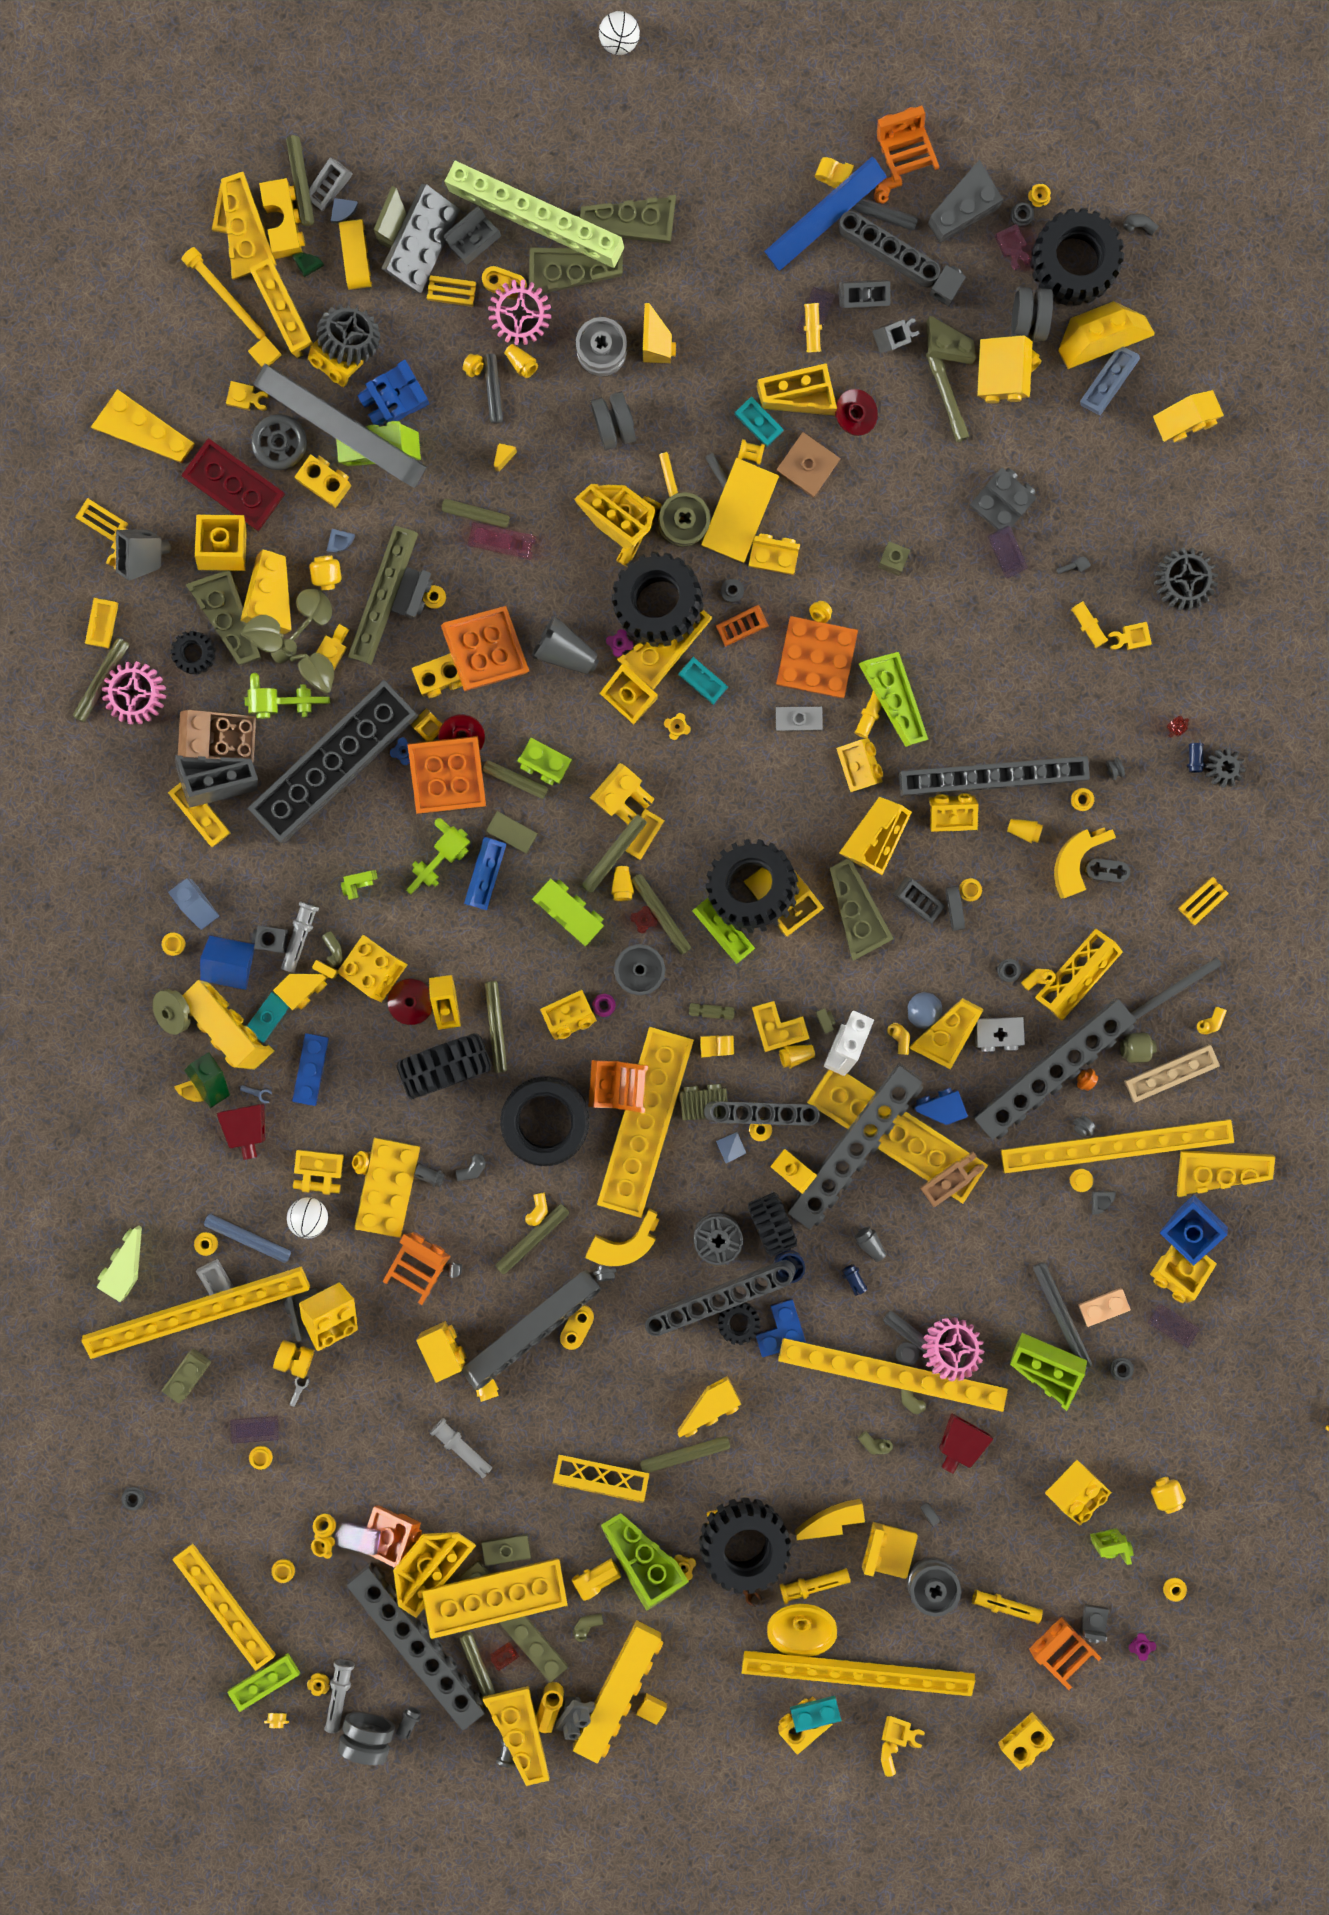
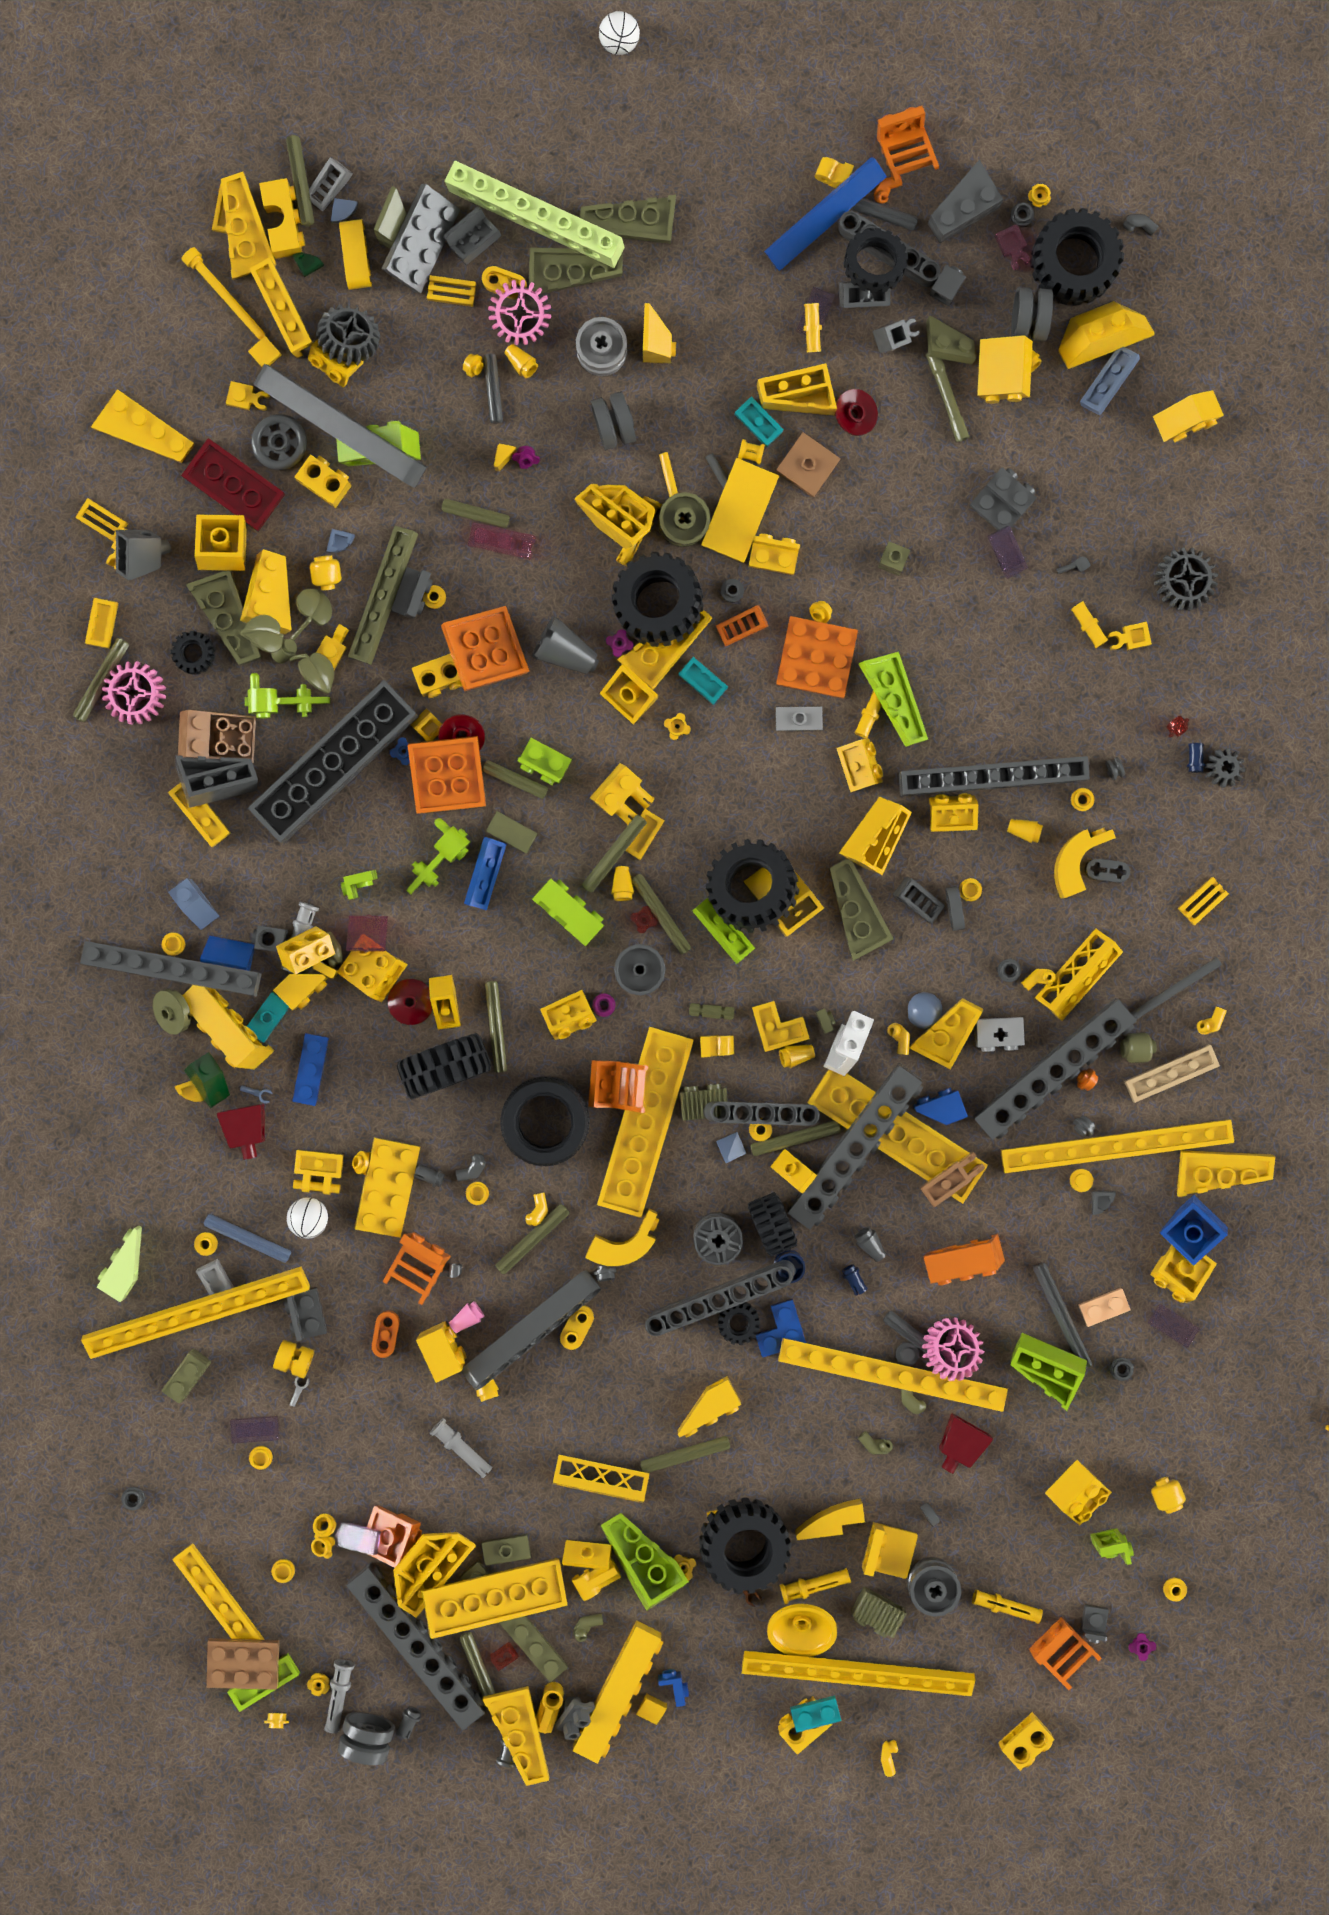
(171, 968): none -> dark grey plate
(242, 1663): none -> medium nougat plate
(305, 950): none -> yellow brick
(329, 1316): yellow slope -> none
(367, 933): none -> clear pink piece
(385, 393): blue hips -> none
(385, 1333): none -> orange plate
(468, 1316): none -> bright pink cone
(477, 1193): none -> yellow plate
(525, 457): none -> magenta plate
(587, 1555): none -> yellow plate
(680, 1689): none -> blue bracket
(795, 1138): none -> olive axle
(878, 1613): none -> olive brick
(882, 240): none -> black tyre
(899, 1733): yellow plate -> none
(964, 1261): none -> orange wedge

